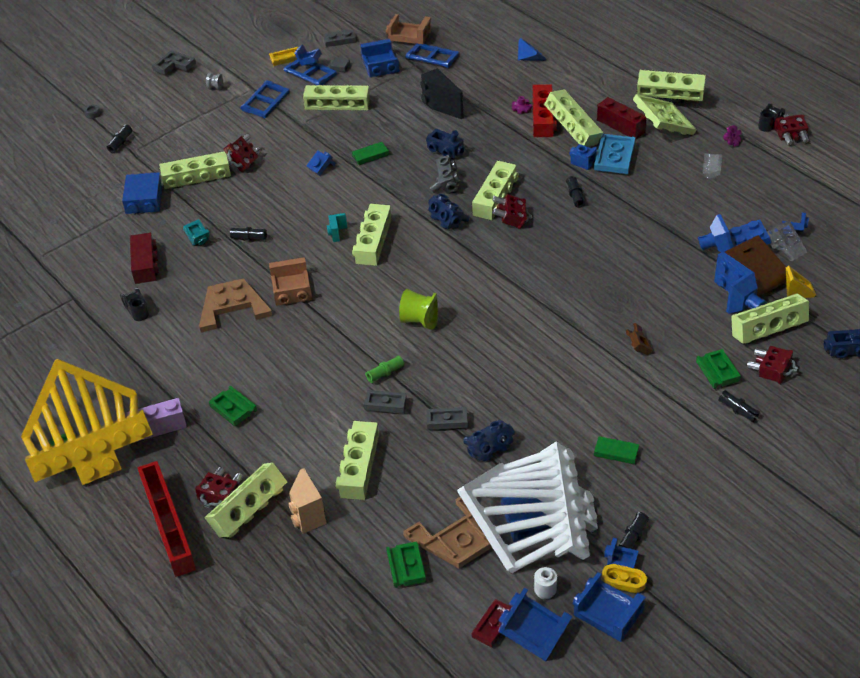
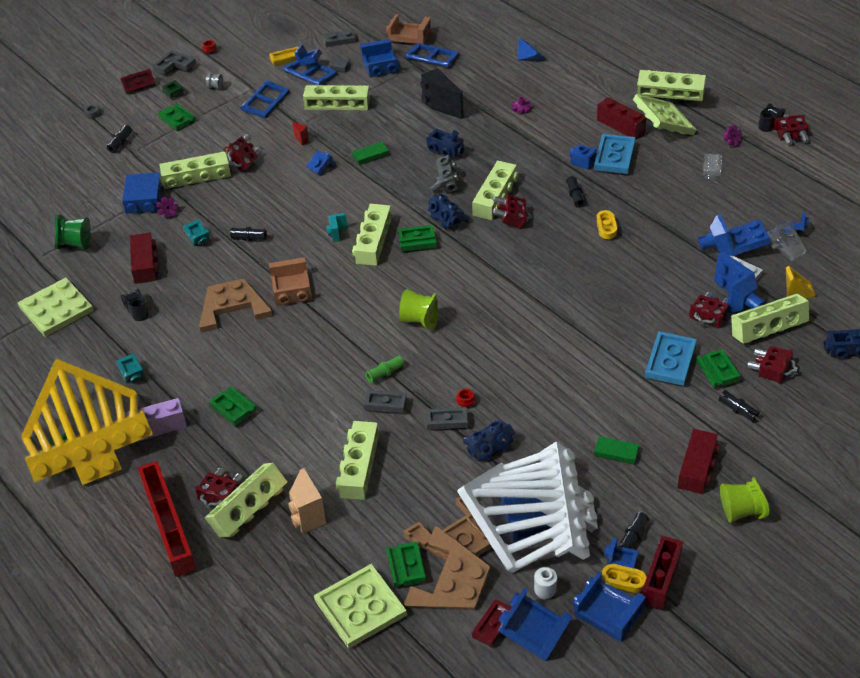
(55, 307): none -> yellowish green plate
(72, 232): none -> green hat
(130, 368): none -> teal bracket
(137, 81): none -> dark red plate
(167, 207): none -> magenta plant
(173, 89): none -> dark green plate
(176, 117): none -> green plate
(209, 46): none -> red plate
(300, 133): none -> red slope
(360, 605): none -> yellowish green plate
(417, 238): none -> green plate
(459, 581): none -> medium nougat wing
(465, 398): none -> red plate
(543, 120): red brick -> none
(573, 118): yellowish green brick -> none
(606, 224): none -> yellow plate
(639, 342): reddish brown plate -> none
(662, 572): none -> dark red brick
(670, 358): none -> dark azure plate
(698, 461): none -> dark red brick
(709, 310): none -> dark red piece
(744, 501): none -> lime hat
(760, 259): reddish brown door -> none

